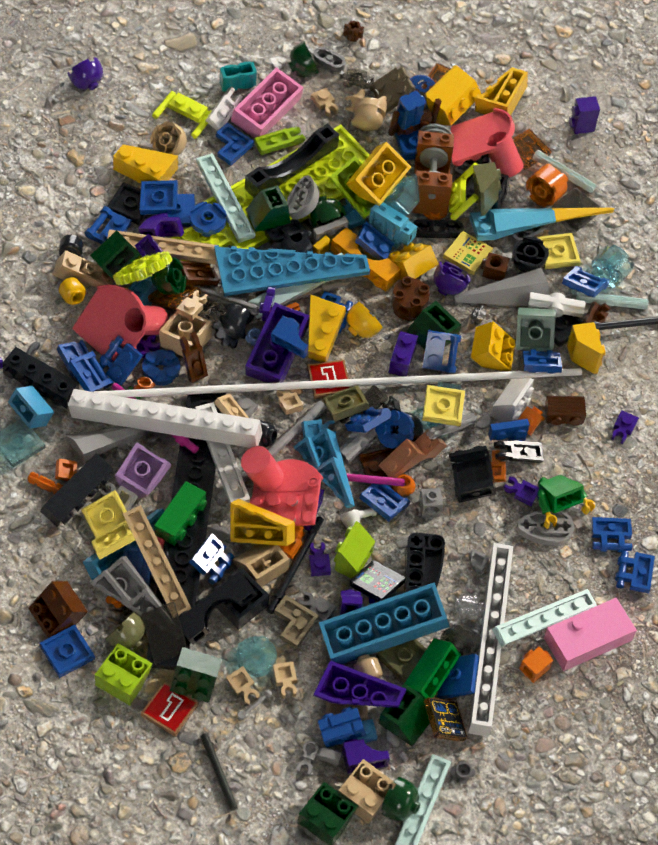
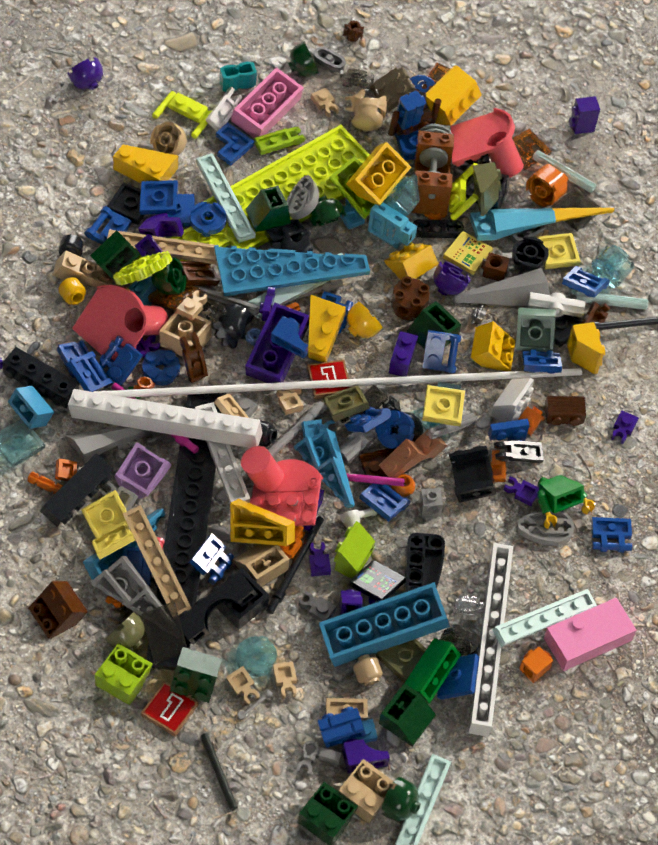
(67, 651): blue tile -> none
(180, 513): green brick -> none
(300, 621): dark tan plate -> none
(316, 147): black arch -> none
(321, 246): yellow tile -> none
(329, 230): light grey bracket -> none
(354, 687): dark purple wedge -> none
(374, 242): blue plate -> none
(382, 272): light orange arch -> none
(445, 719): tile -> none
(463, 766): flat silver plate -> none
(478, 561): light grey tile -> none
(504, 93): yellow wedge -> none
(642, 571): blue plate -> none

